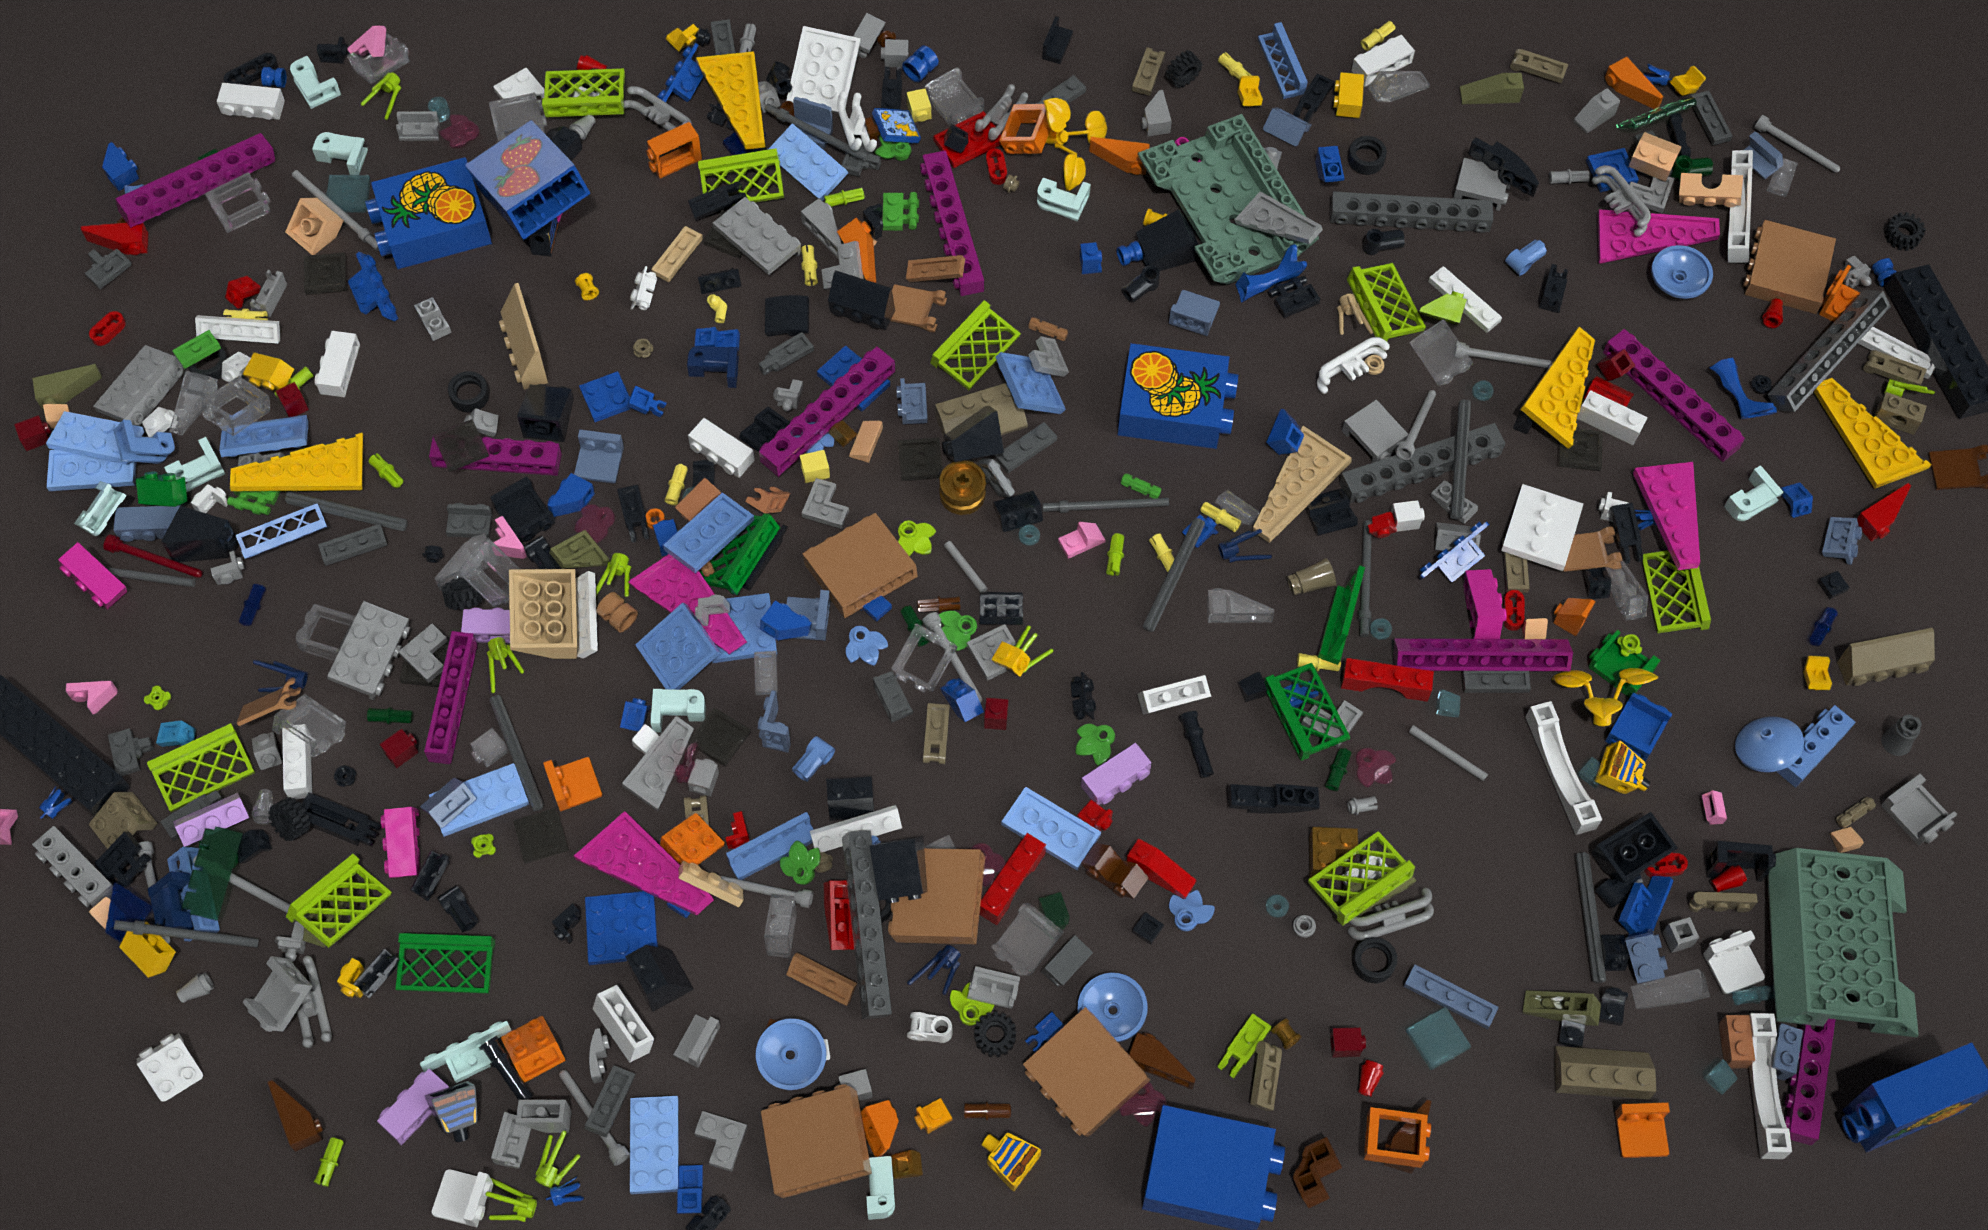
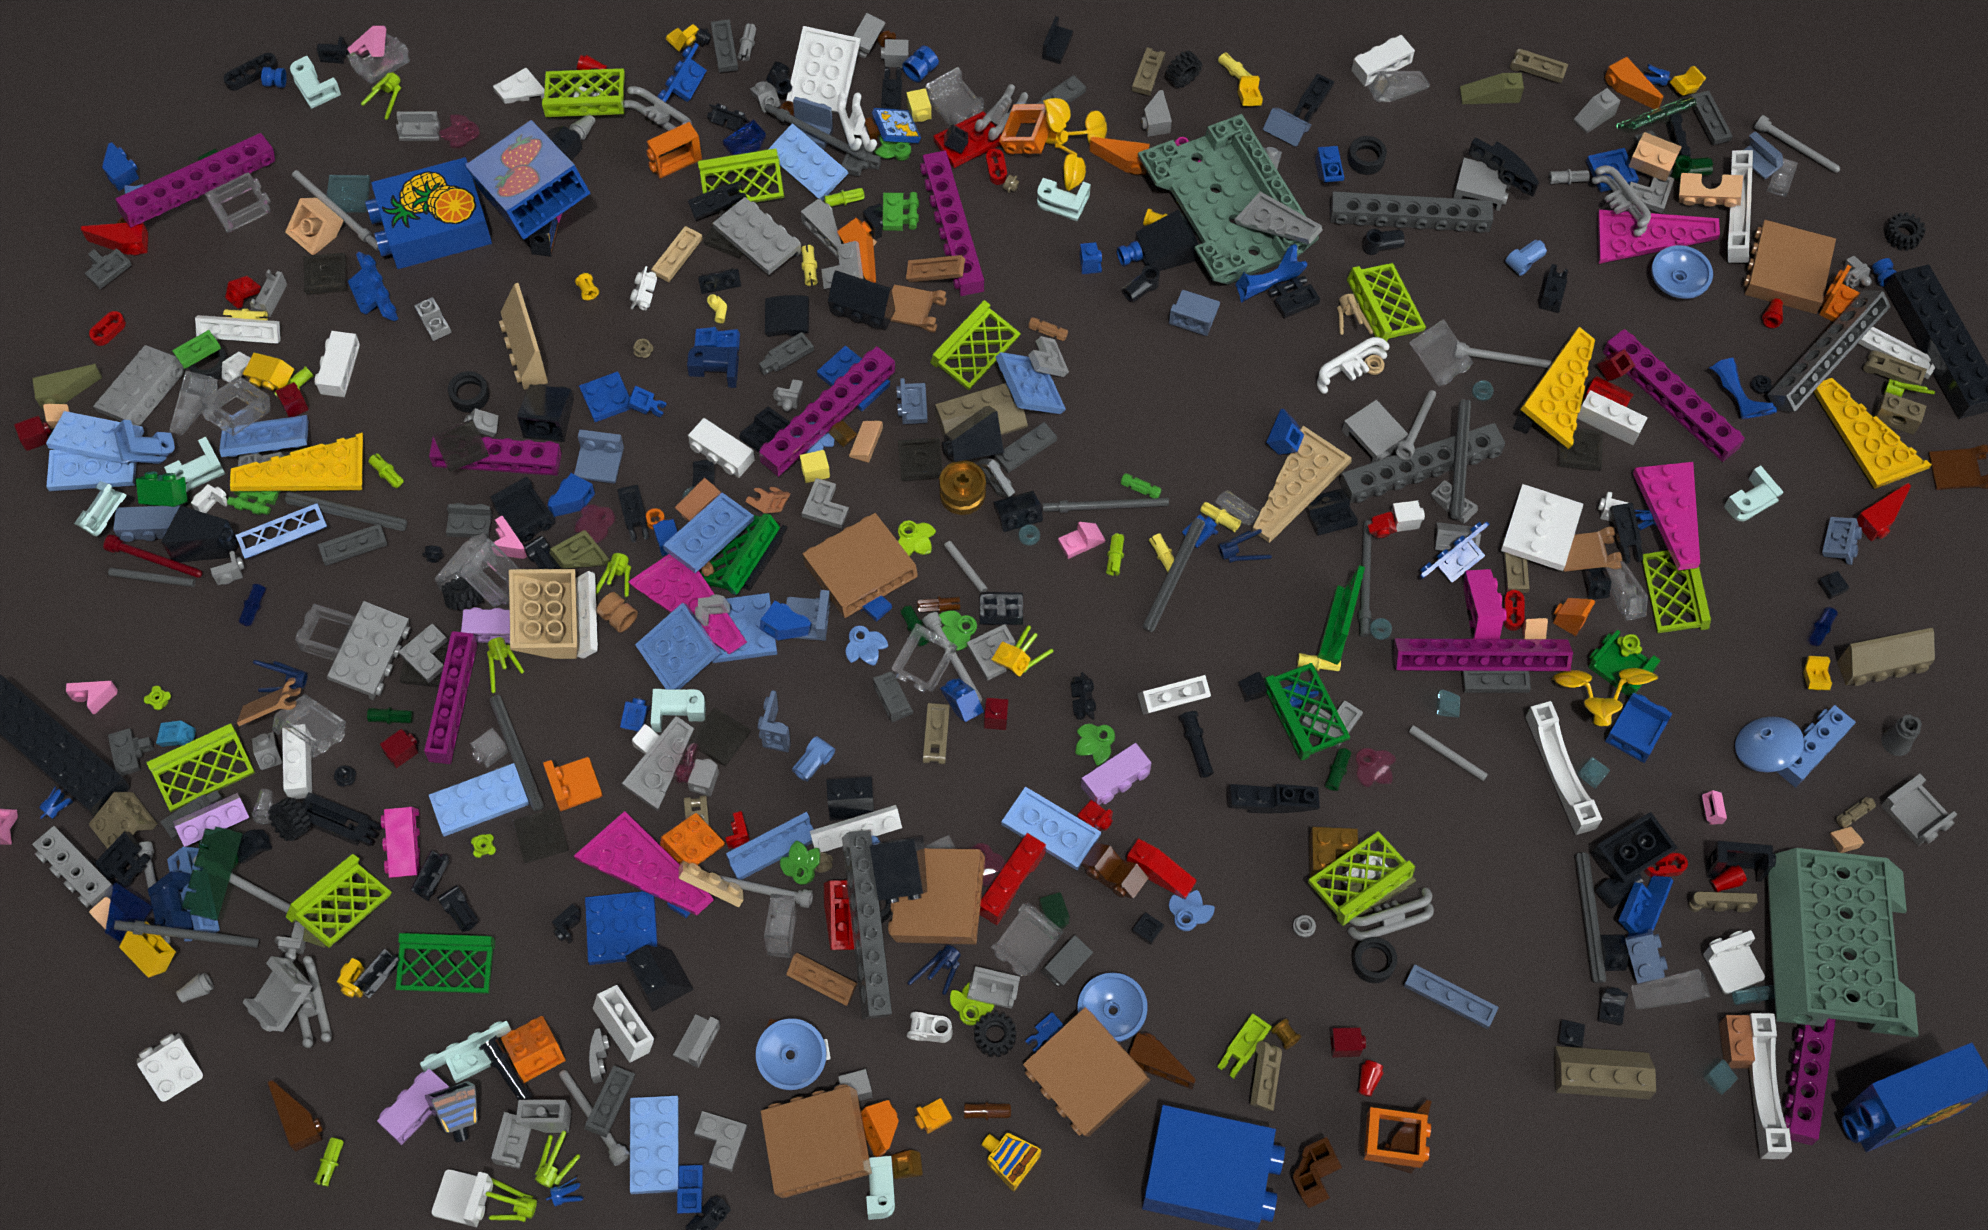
(91, 576): dark pink wedge -> none
(158, 421): white bracket -> none
(250, 101): white brick -> none
(341, 148): light aqua piece -> none
(438, 104): clear light blue wheel -> none
(448, 802): sand blue panel -> none
(514, 112): clear panel -> none
(676, 484): light yellow axle -> none
(736, 89): yellow wing -> none
(765, 672): clear plate -> none
(1144, 1106): clear pink plate -> none
(1176, 396): blue brick -> none
(1231, 607): clear slope -> none
(1277, 899): clear light blue plate -> none
(1289, 58): medium blue fence -> none
(1312, 578): dark tan plant -> none
(1349, 95): yellow brick -> none
(1361, 805): light grey pin -> none
(1377, 36): light yellow axle -> none
(1411, 682): red arch -> none
(1438, 1038): clear light blue tile -> none
(1447, 307): lime slope -> none
(1474, 308): white plate -> none
(1560, 1006): olive slope -> none
(1622, 769): yellow torso -> none
(1642, 1130): orange bracket -> none
(1680, 935): light grey brick -> none
(1787, 1051): sand blue bracket -> none
(1798, 498): blue bracket -> none

